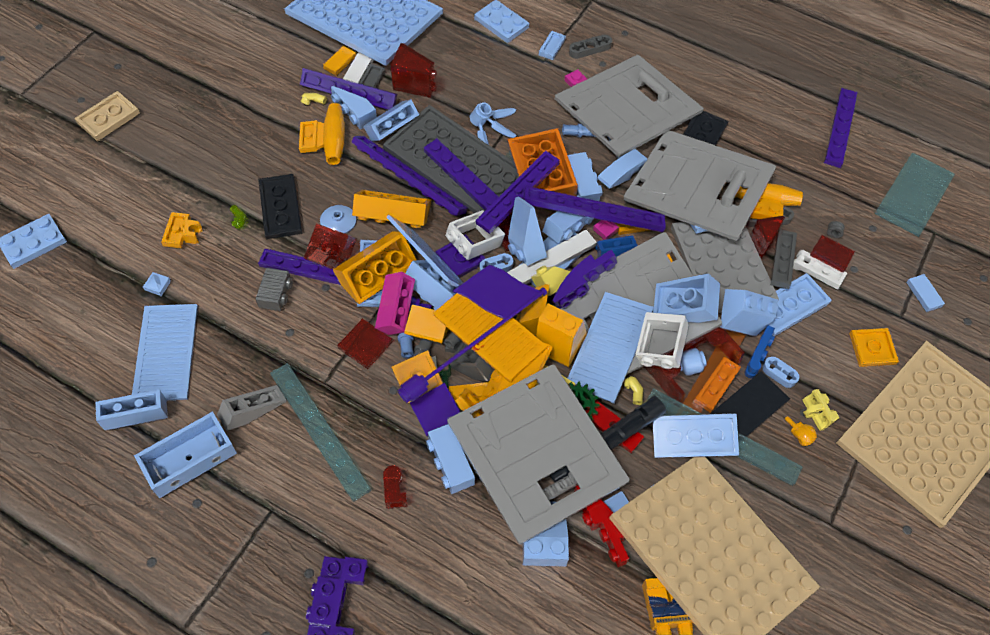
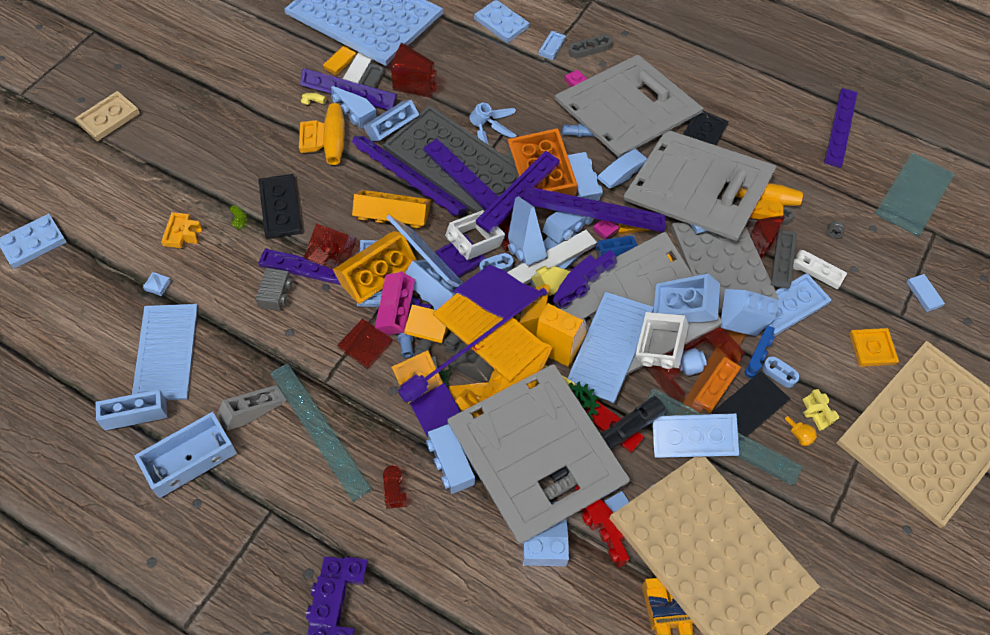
(343, 224): light blue dish -> none
(634, 384): light yellow arm -> none
(832, 253): clear red tile -> none

